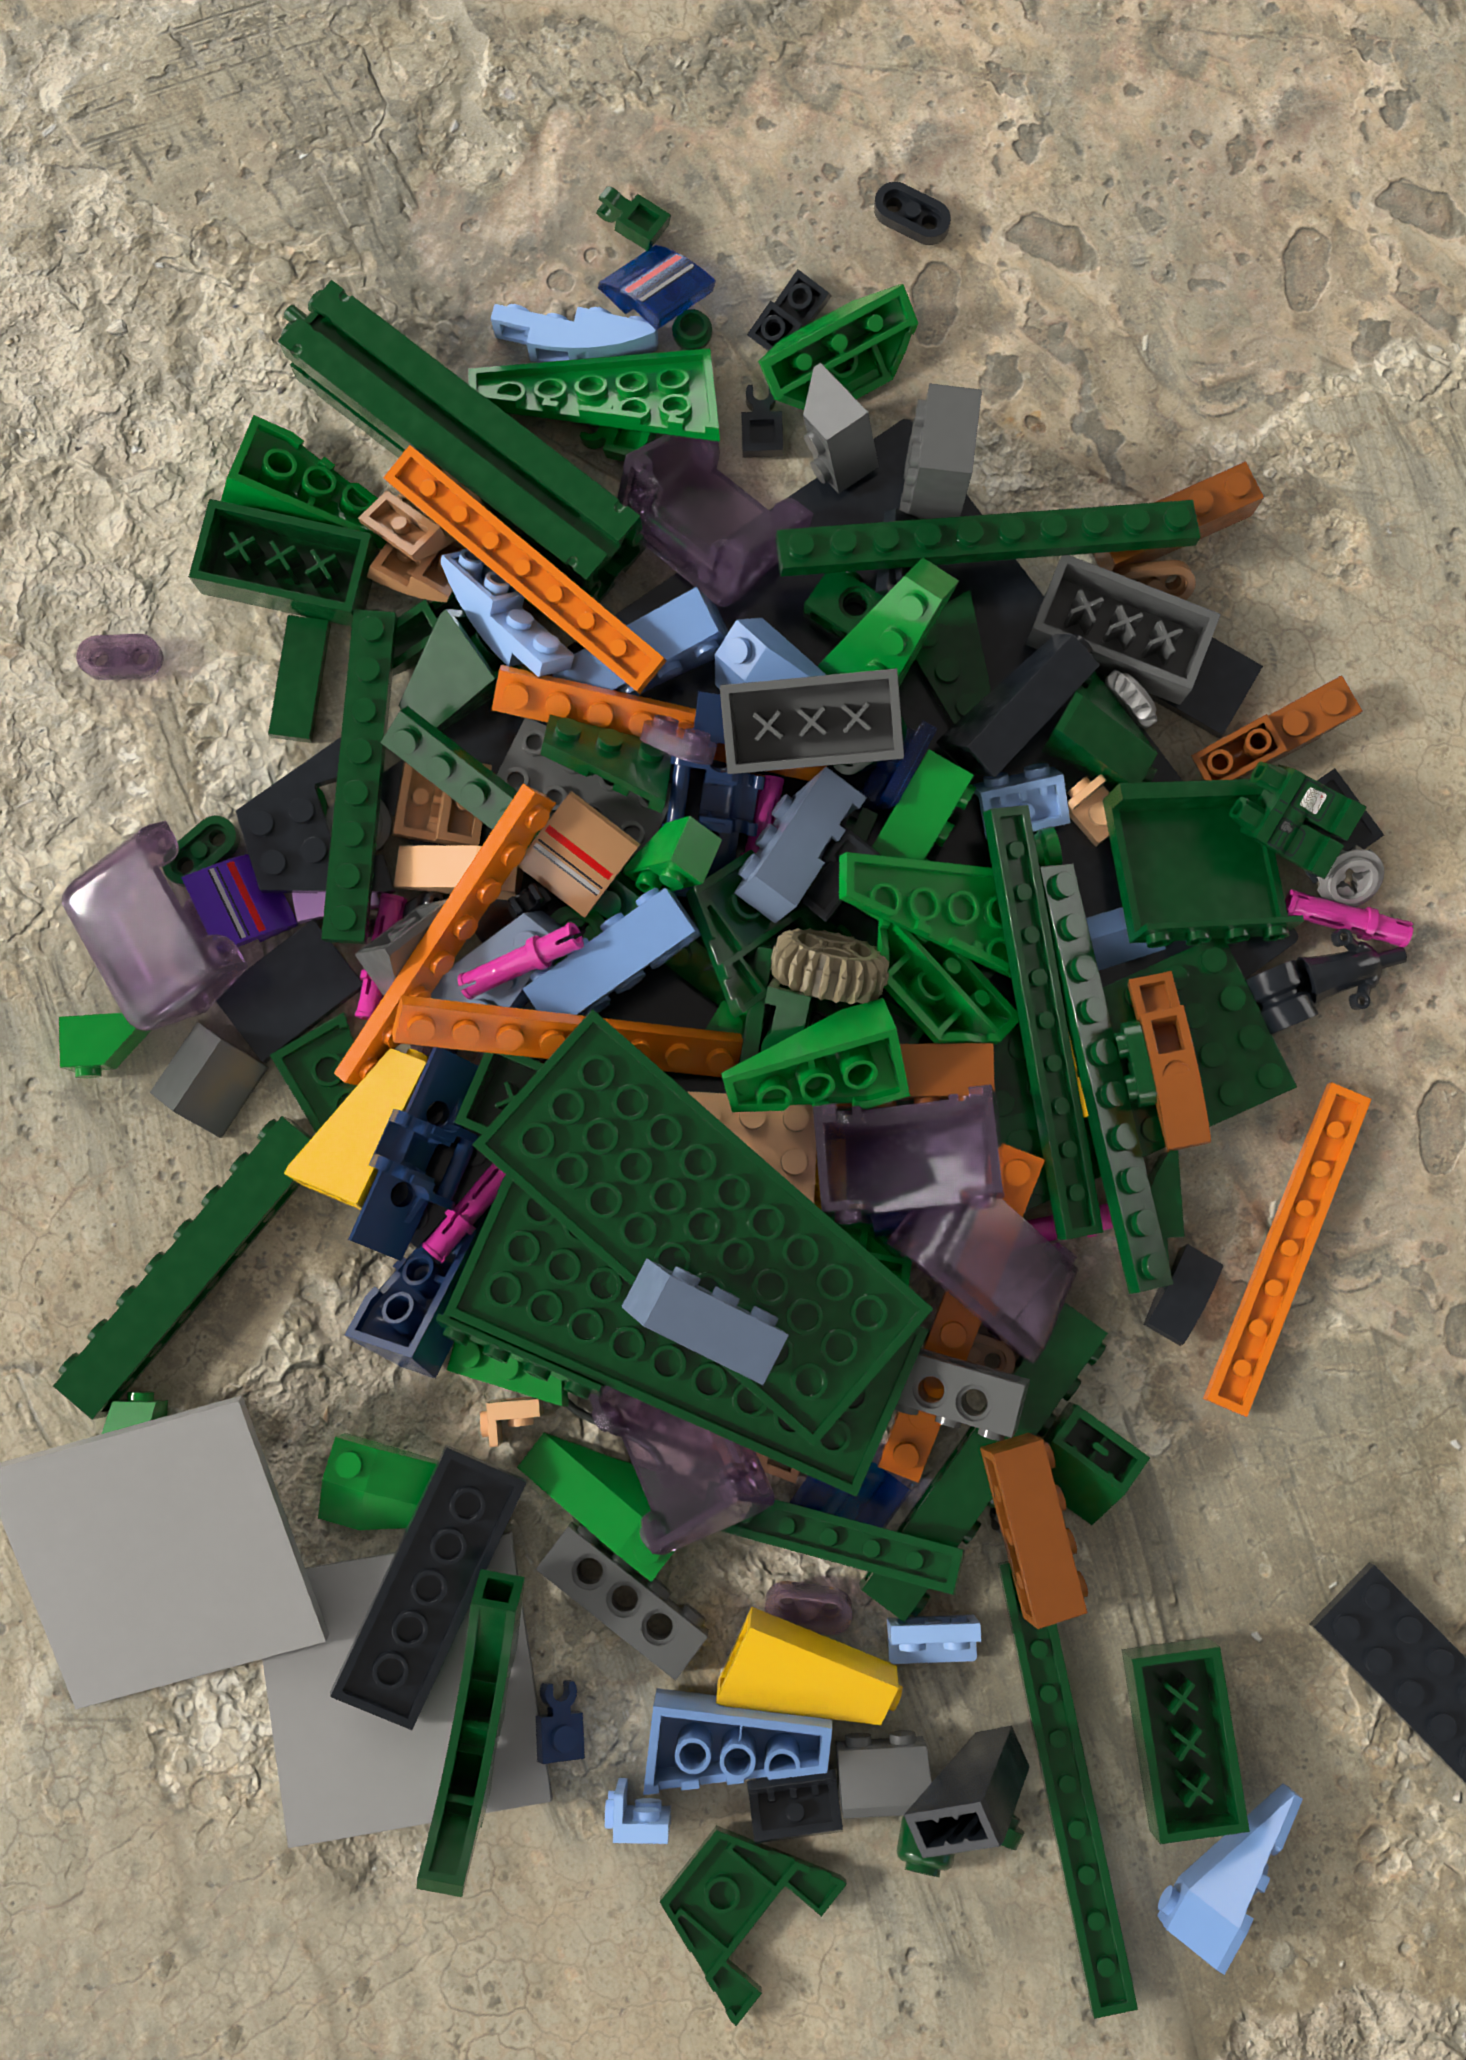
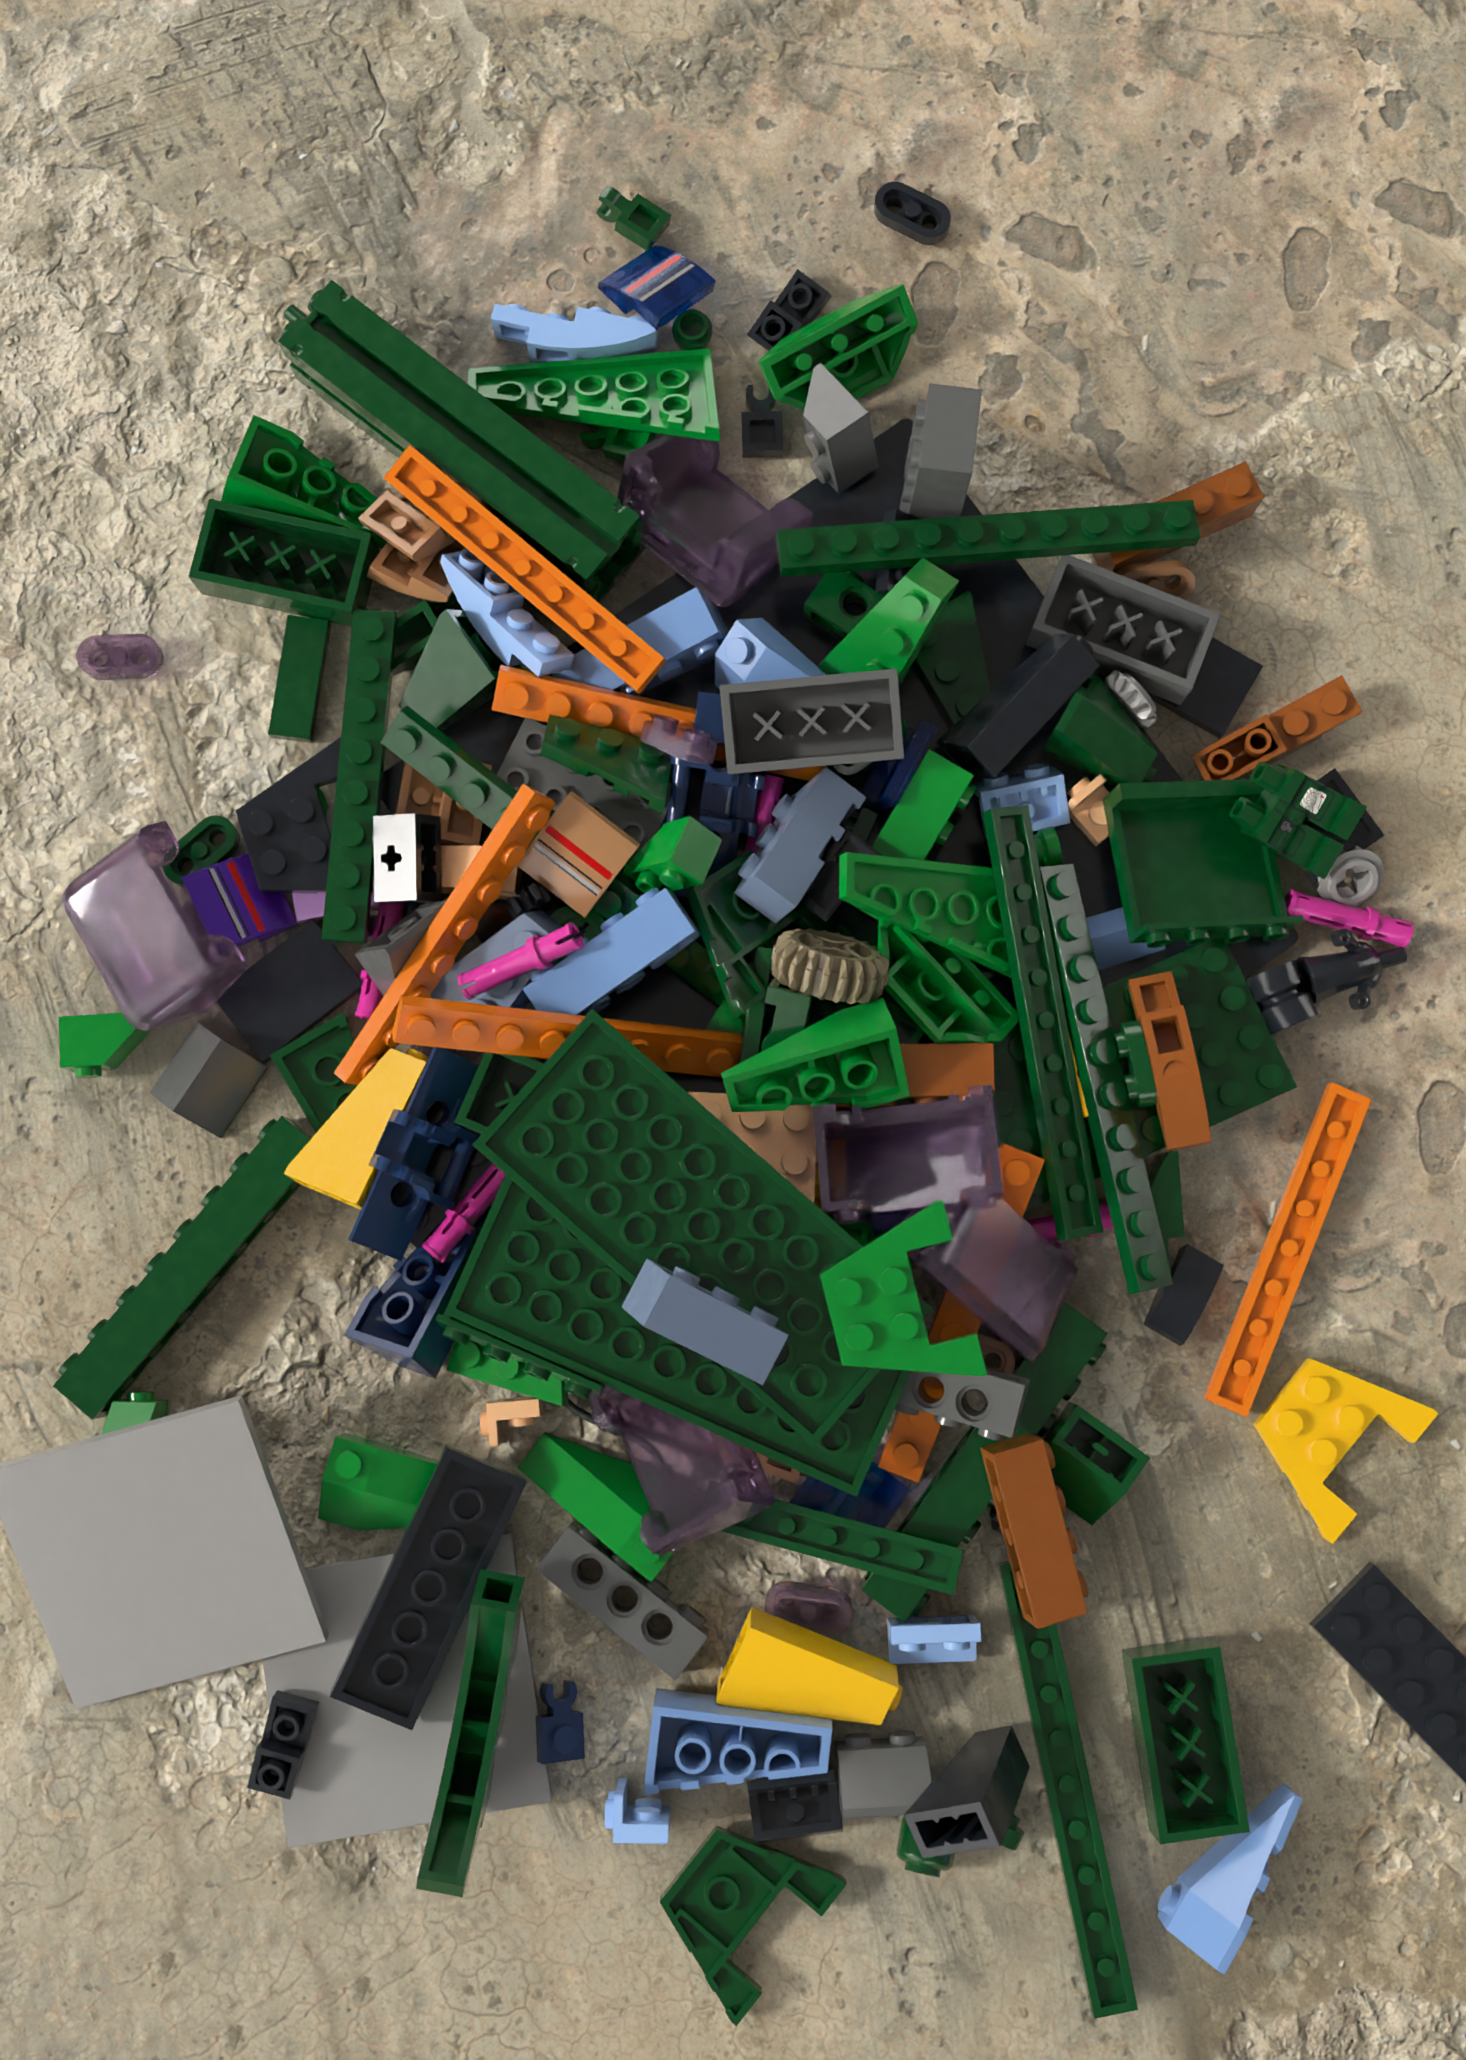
(283, 1744): none -> black slope
(407, 858): none -> brick
(878, 1307): none -> green wing
(1317, 1423): none -> yellow wing

